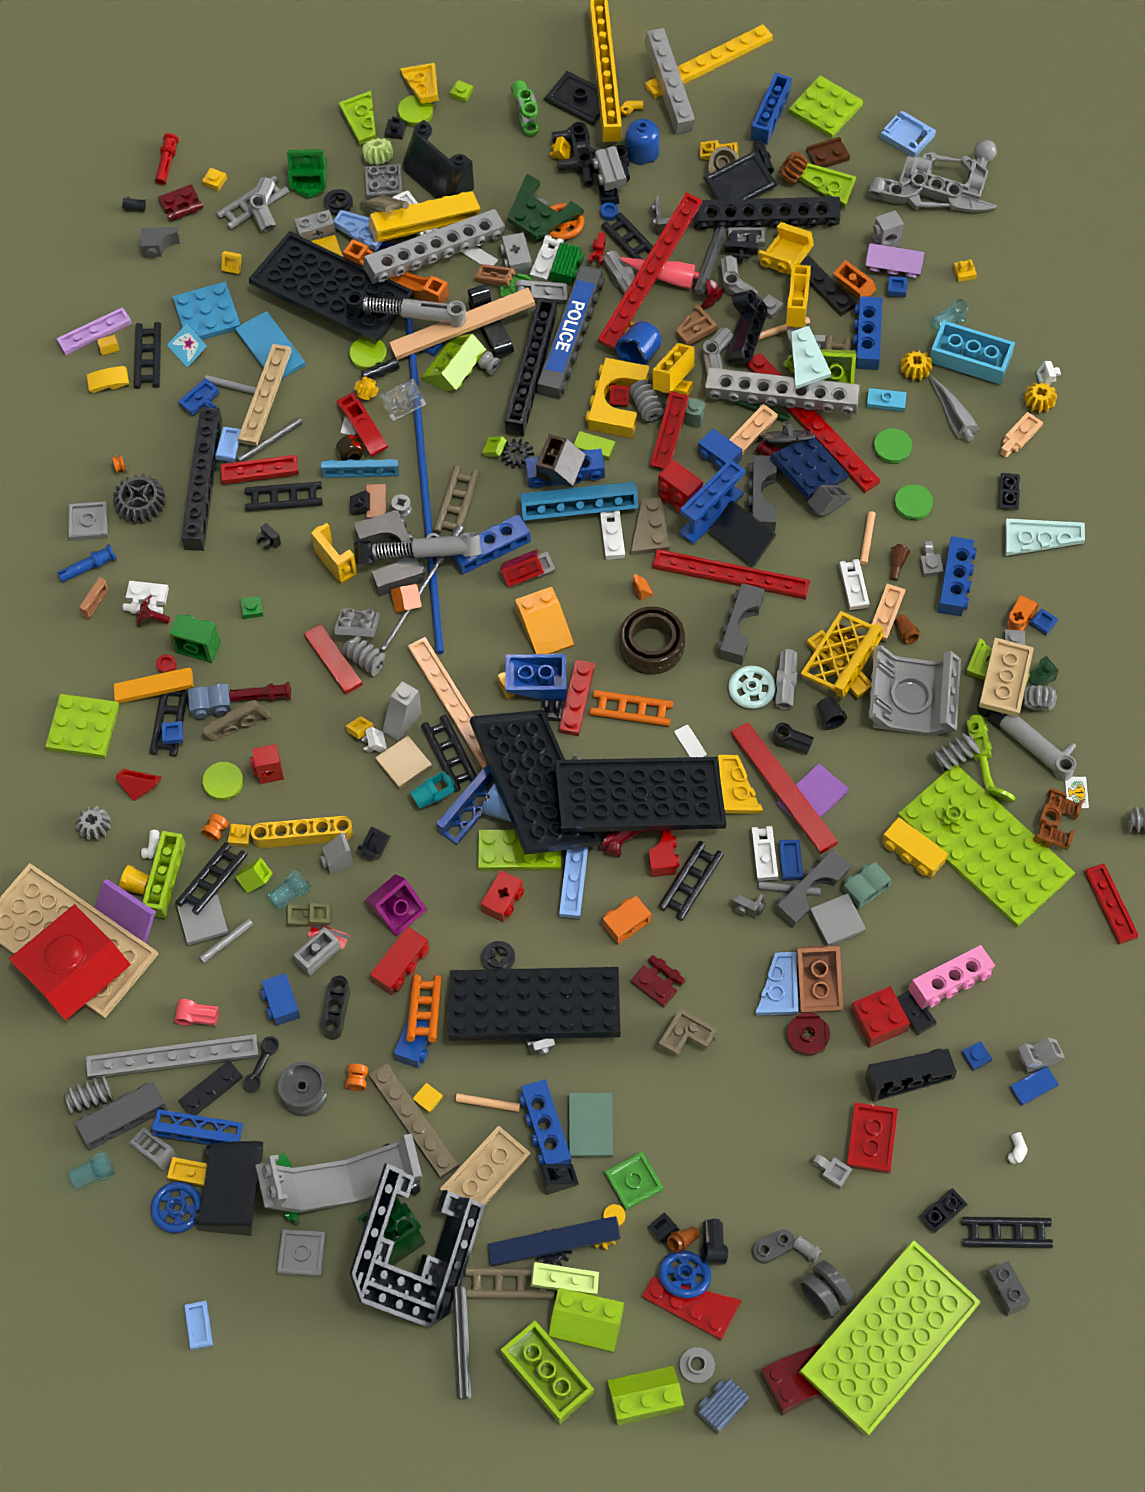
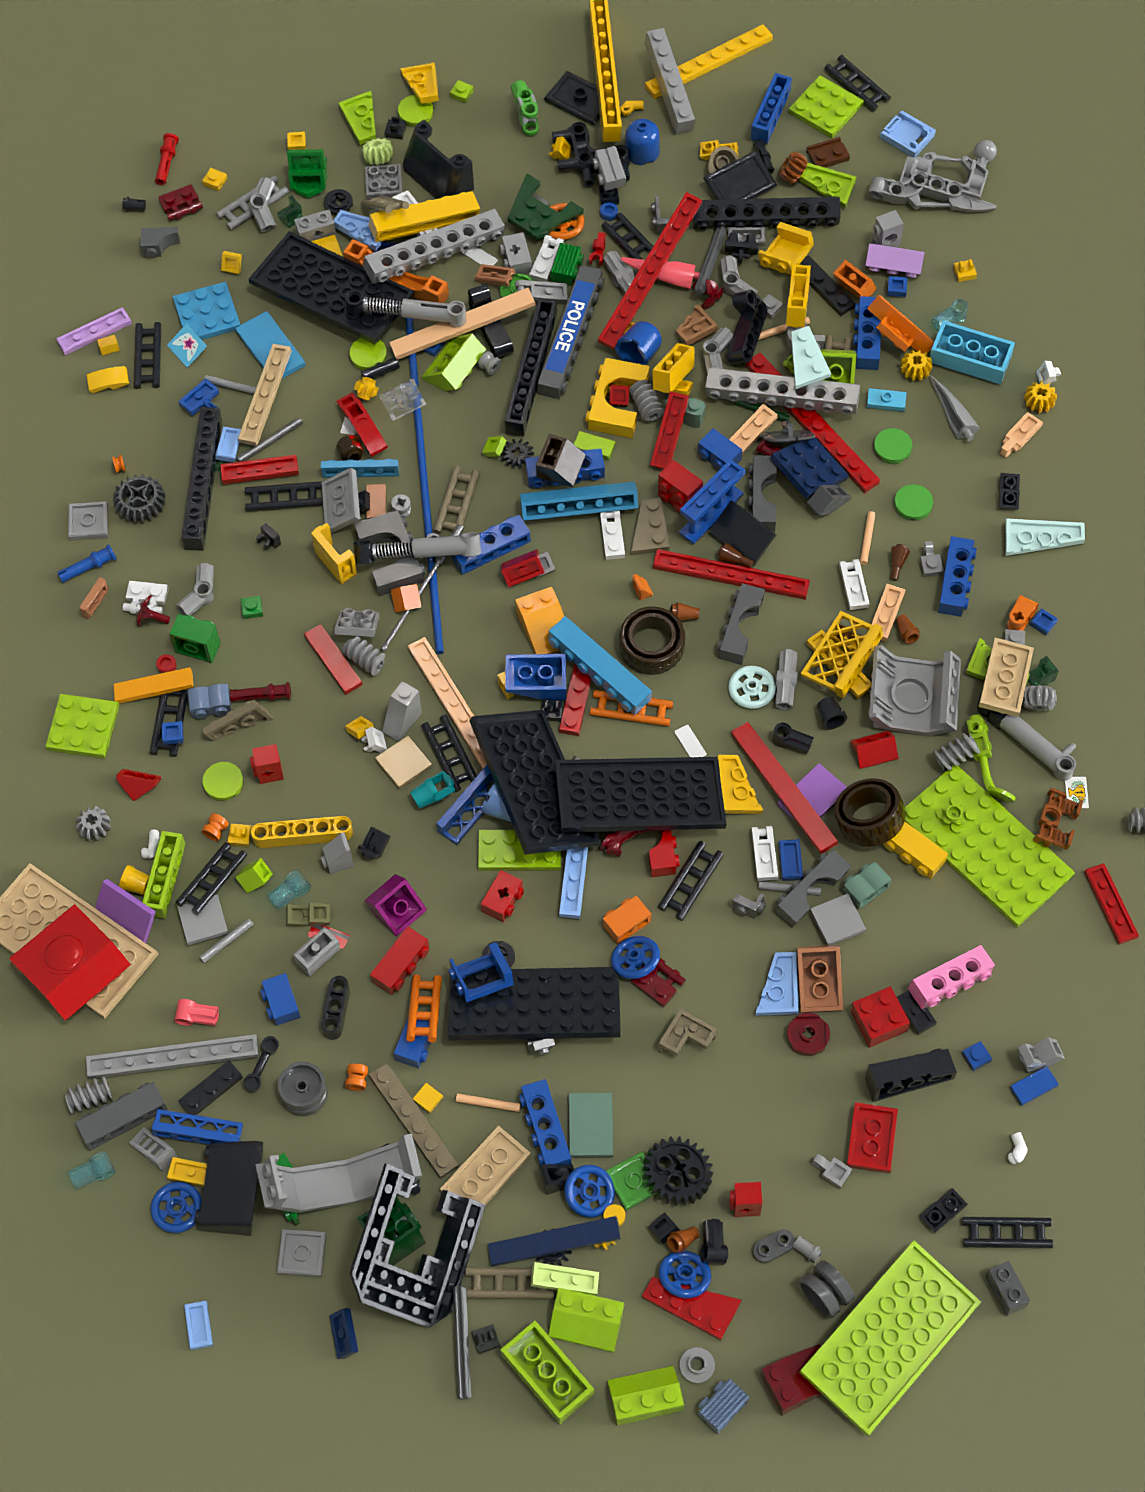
(195, 599): none -> light grey piece
(291, 212): none -> clear green panel
(296, 140): none -> yellow plate
(341, 500): none -> light grey plate
(343, 1333): none -> dark blue plate
(486, 1339): none -> pearl dark grey tile
(495, 959): none -> blue panel
(599, 665): none -> dark azure brick
(603, 1180): none -> blue plate
(635, 962): none -> blue plate
(660, 1177): none -> black gear
(684, 612): none -> dark orange cone
(730, 554): none -> reddish brown cone
(746, 1199): none -> red brick
(856, 73): none -> black bar
(875, 749): none -> red panel
(878, 828): none -> dark brown tyre
(898, 327): none -> orange bracket

